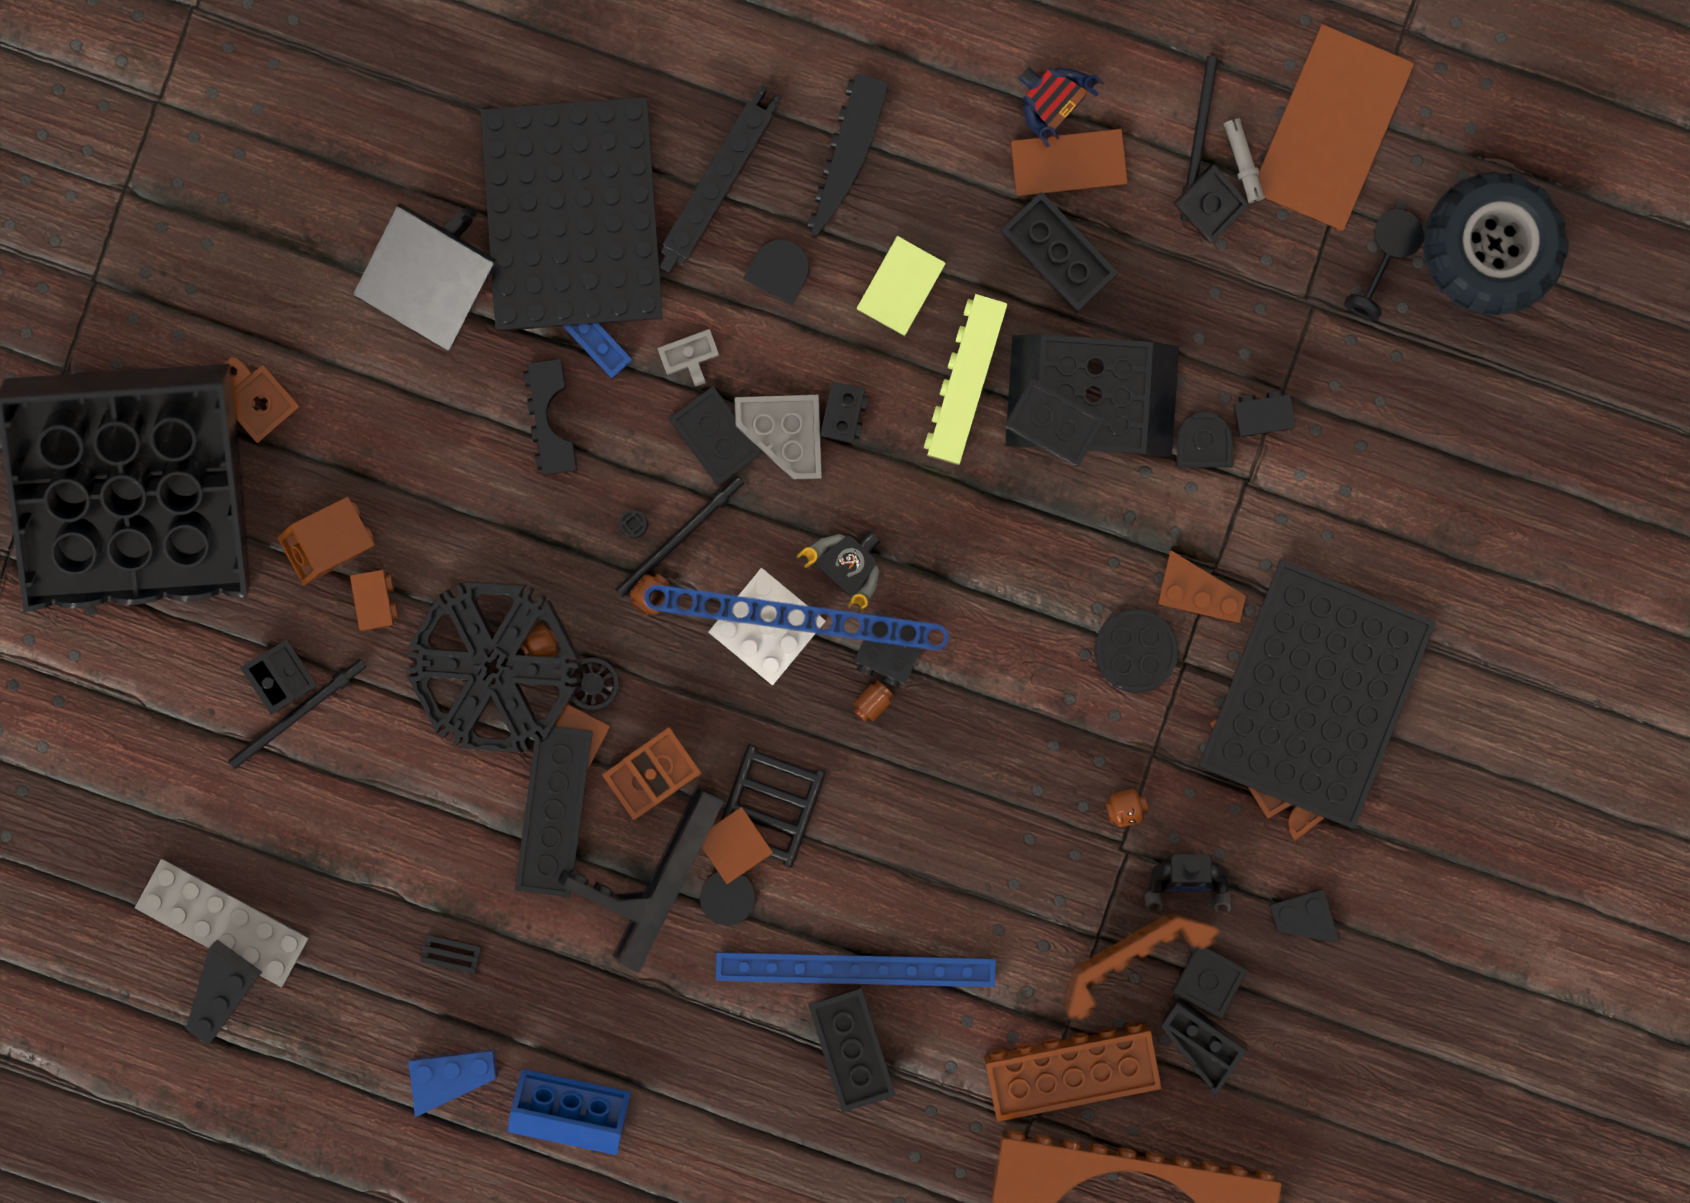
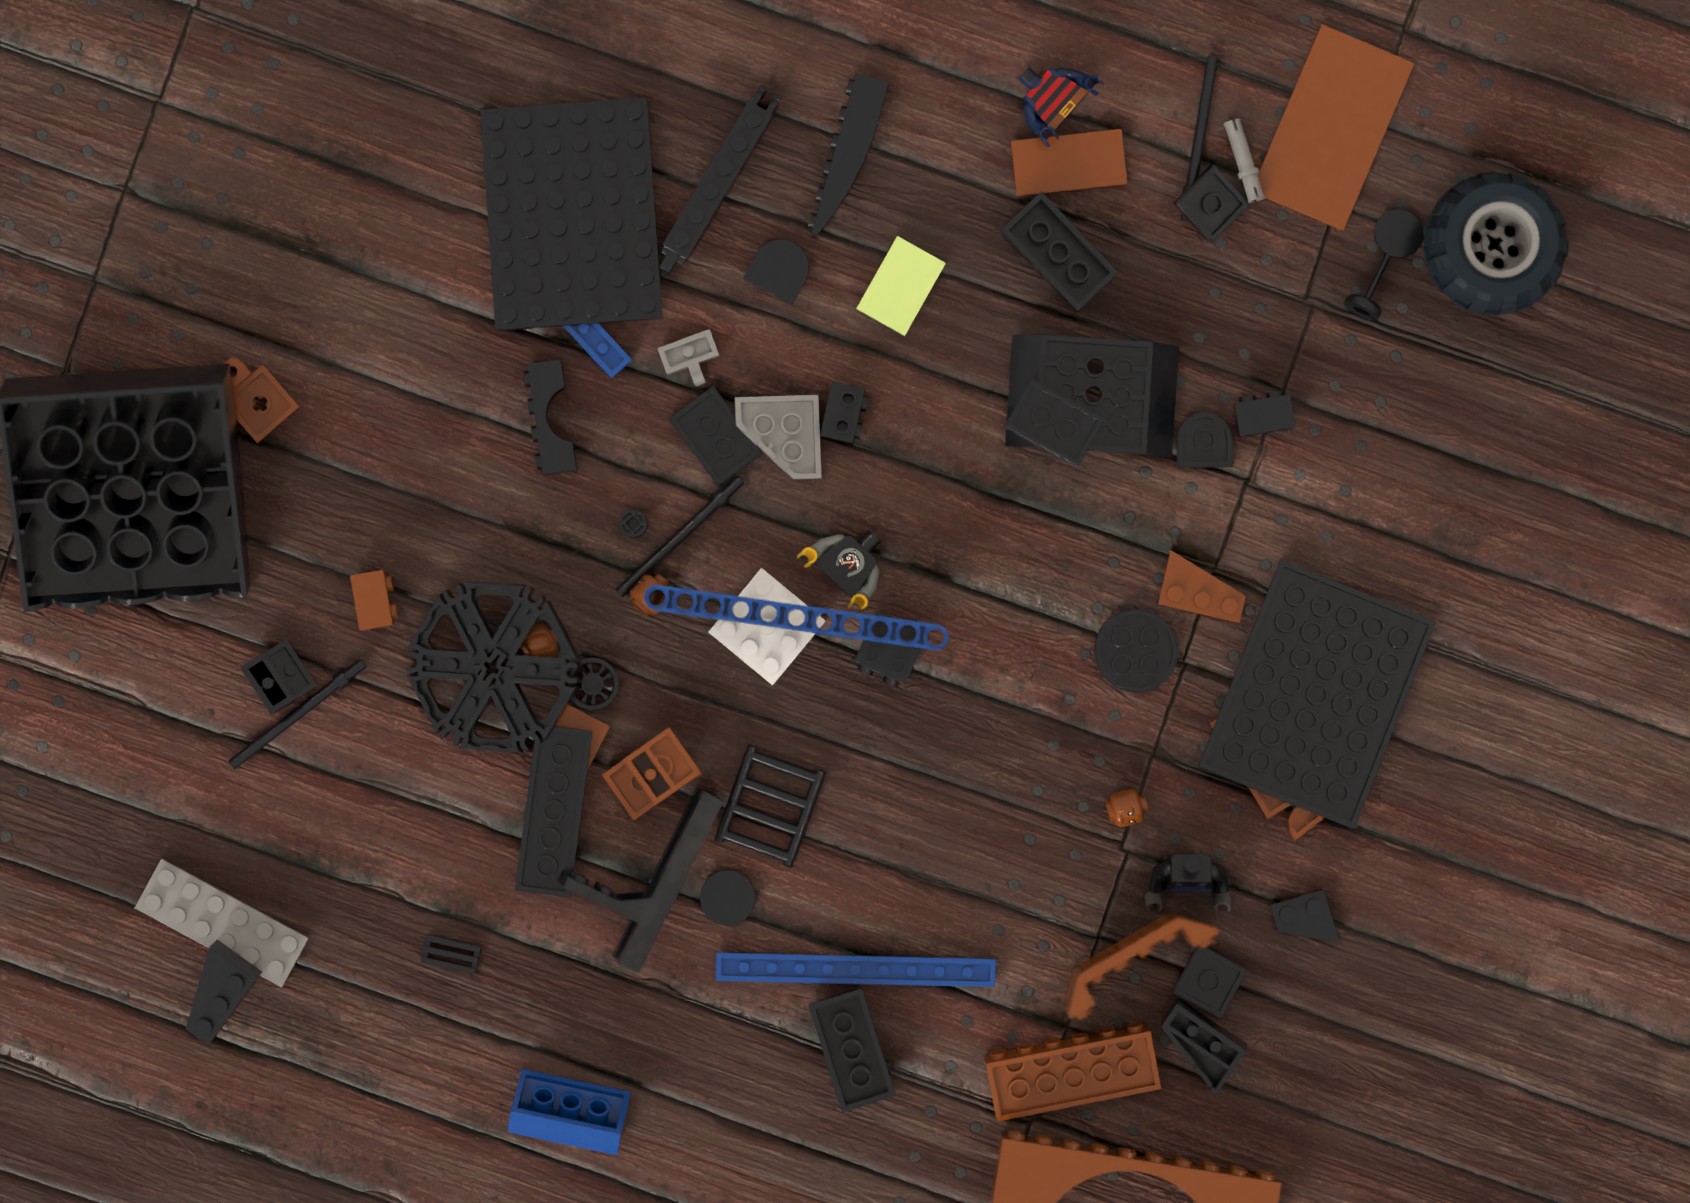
(326, 540): dark orange slope -> none
(424, 276): tile -> none
(446, 1077): blue wedge -> none
(461, 221): black tile -> none
(735, 845): dark orange tile -> none
(872, 702): dark orange brick -> none
(967, 379): yellowish green brick -> none

